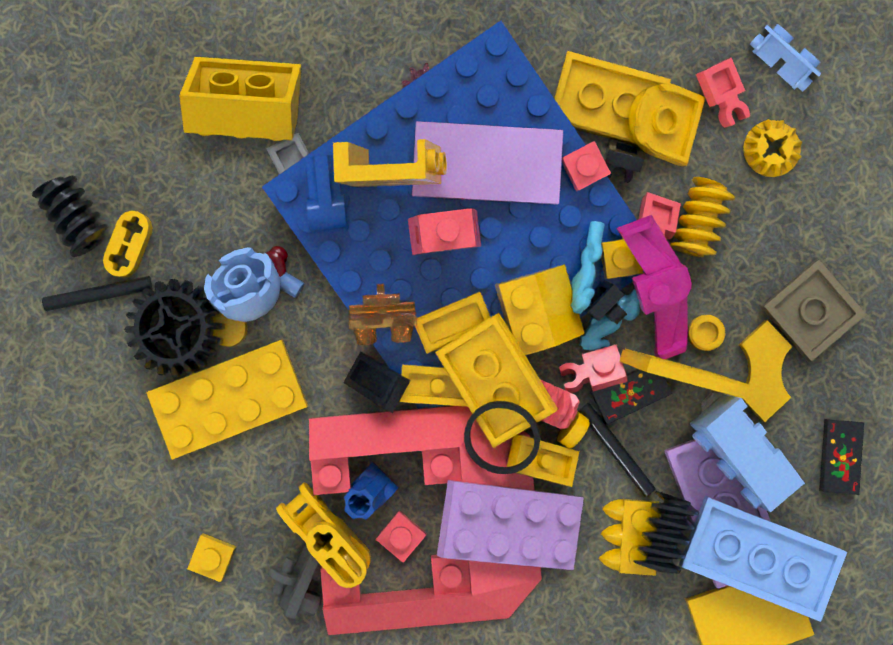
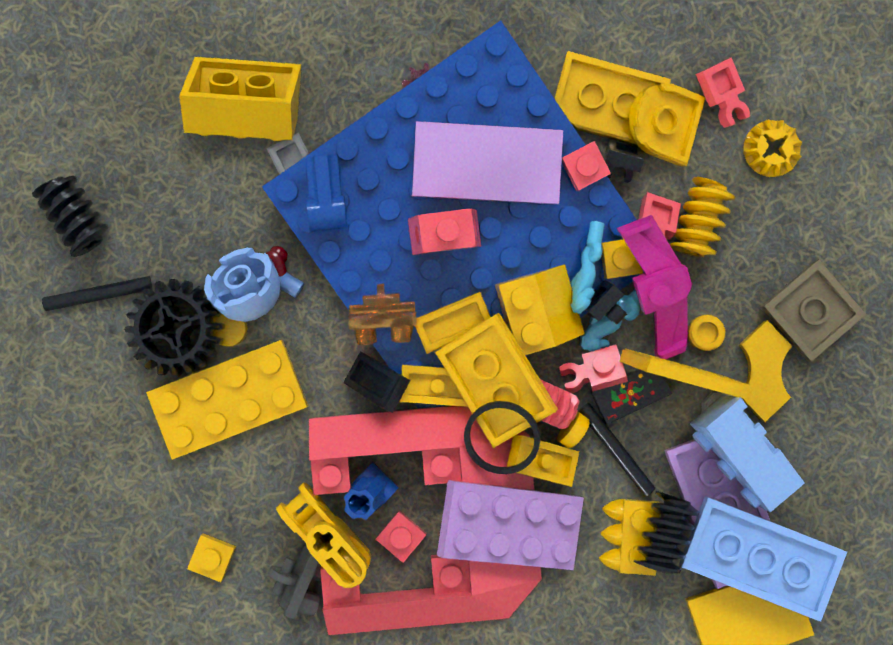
(119, 241): yellow beam -> none
(353, 167): yellow panel -> none
(777, 46): light blue hinge -> none
(841, 456): black tile -> none

